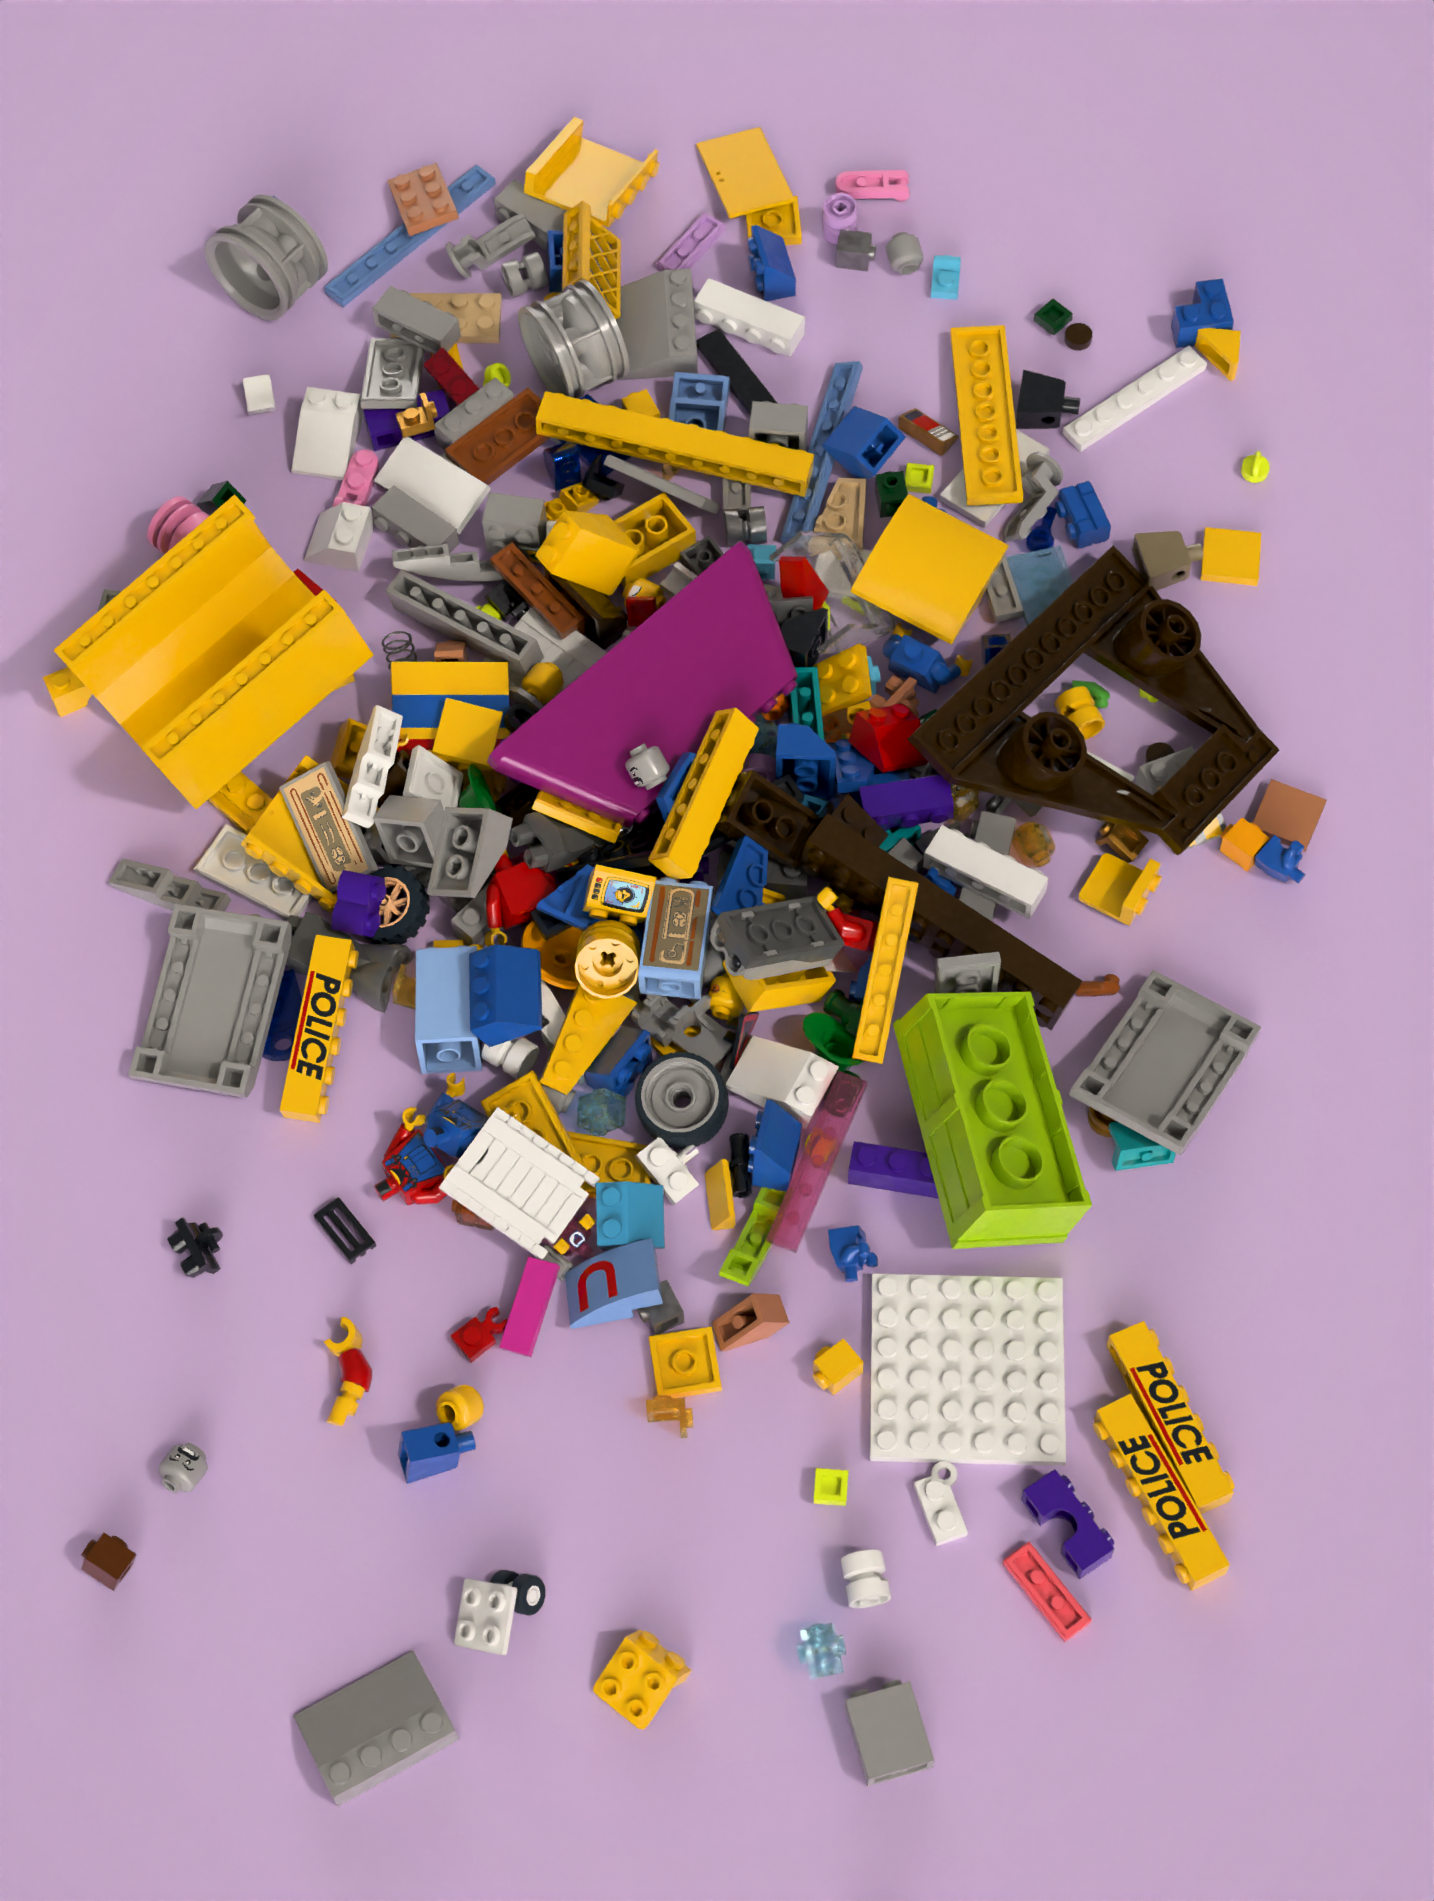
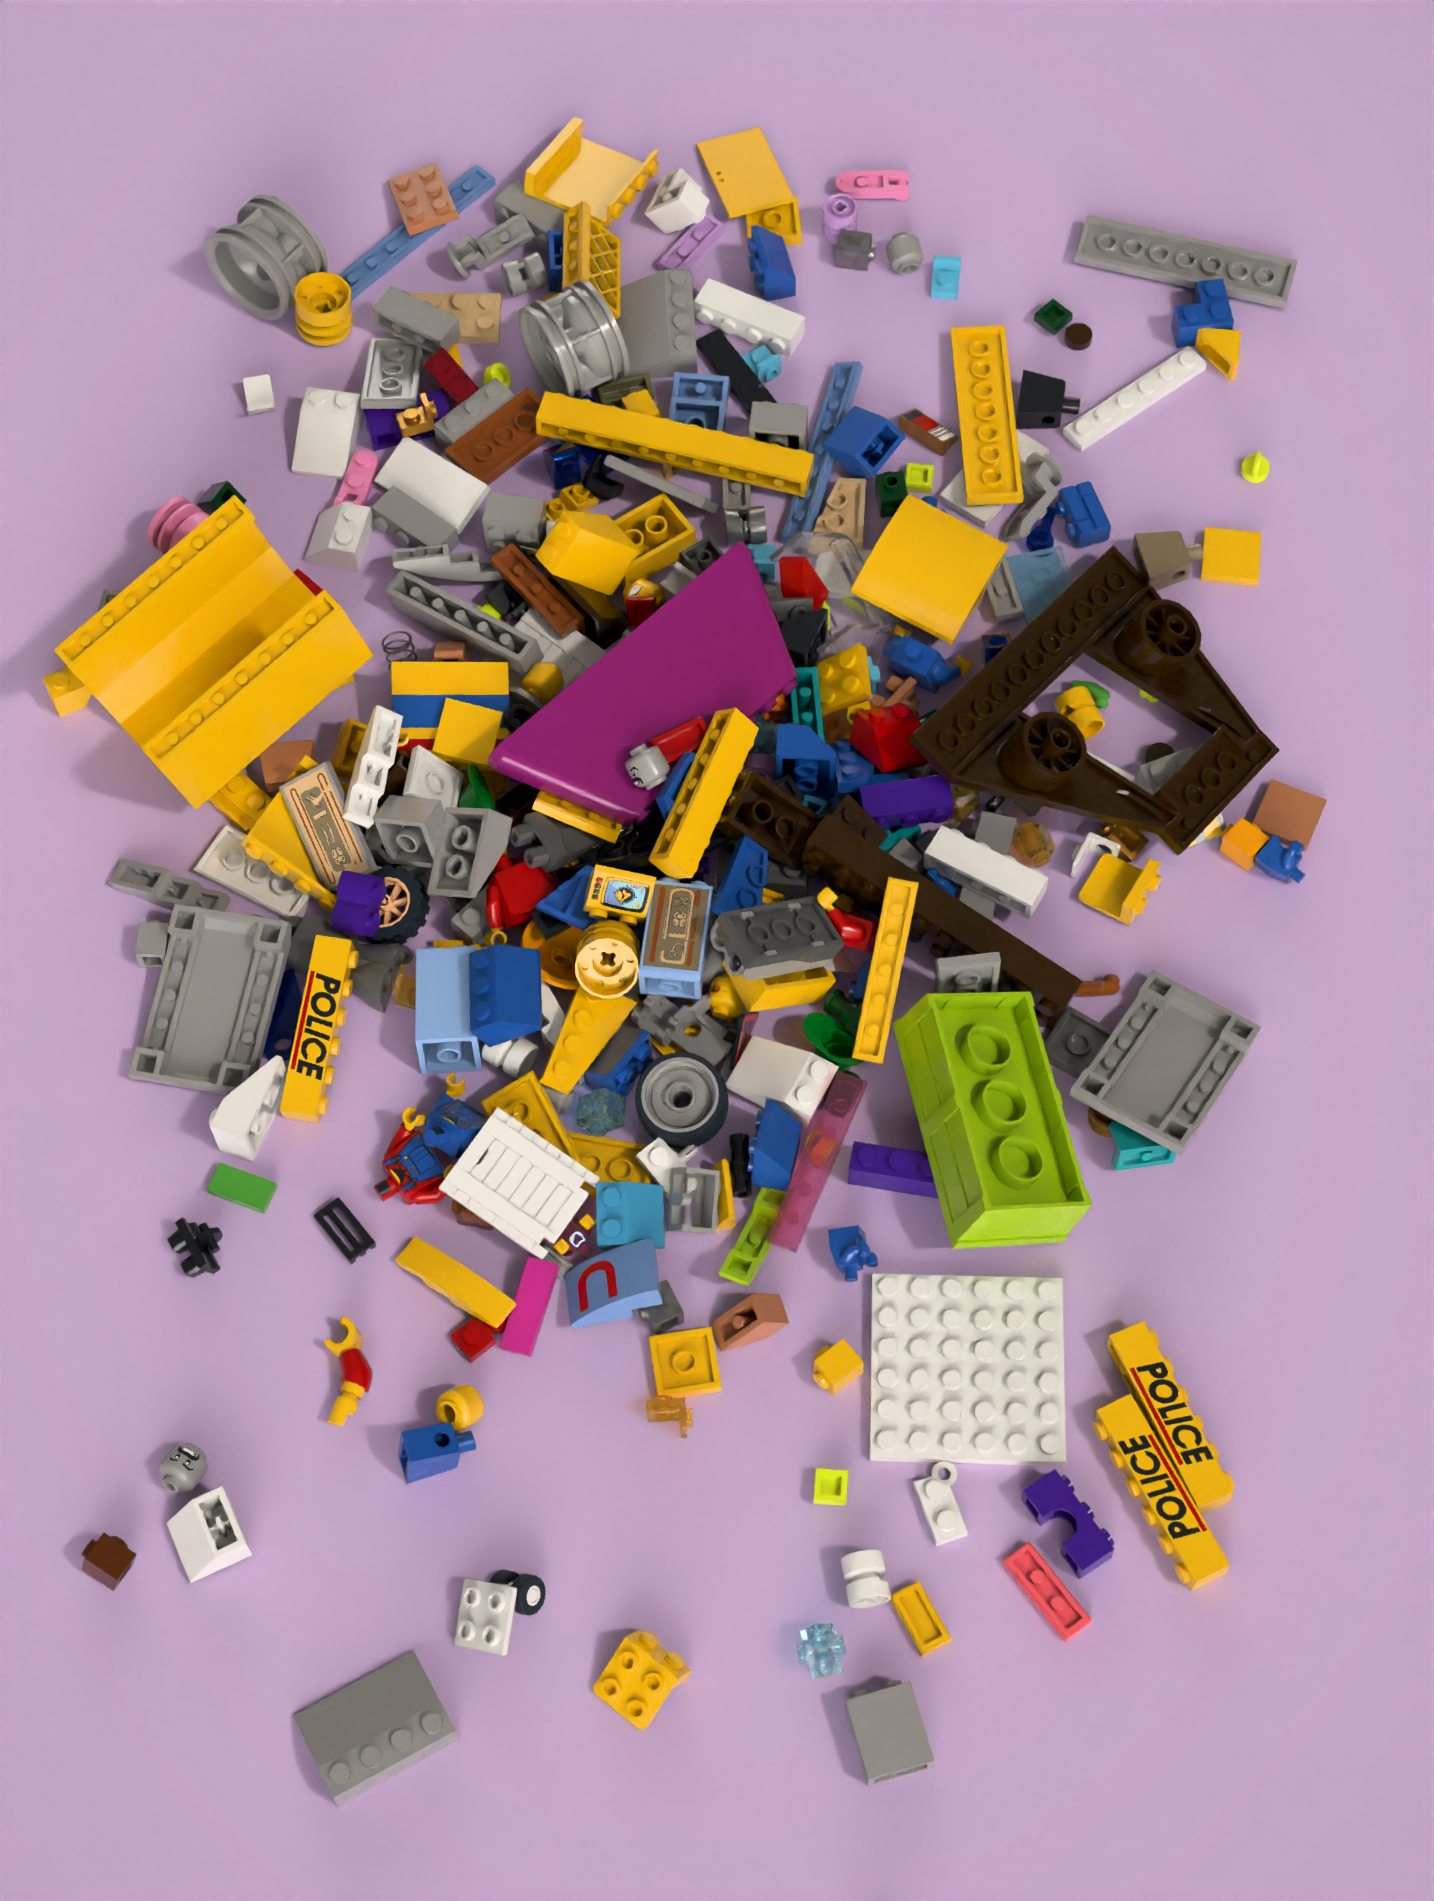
(152, 943): none -> light grey brick
(208, 1535): none -> white slope
(242, 1188): none -> bright green tile
(249, 1111): none -> white slope
(281, 760): none -> nougat torso
(323, 308): none -> yellow wheel
(456, 1282): none -> yellow slope
(624, 386): none -> olive tile
(677, 202): none -> white brick
(681, 740): none -> red tile
(694, 1200): none -> light grey window
(763, 363): none -> medium azure bracket
(920, 1618): none -> yellow tile
(1075, 1042): none -> flat silver tile
(1091, 844): none -> white bracket
(1185, 260): none -> light grey plate

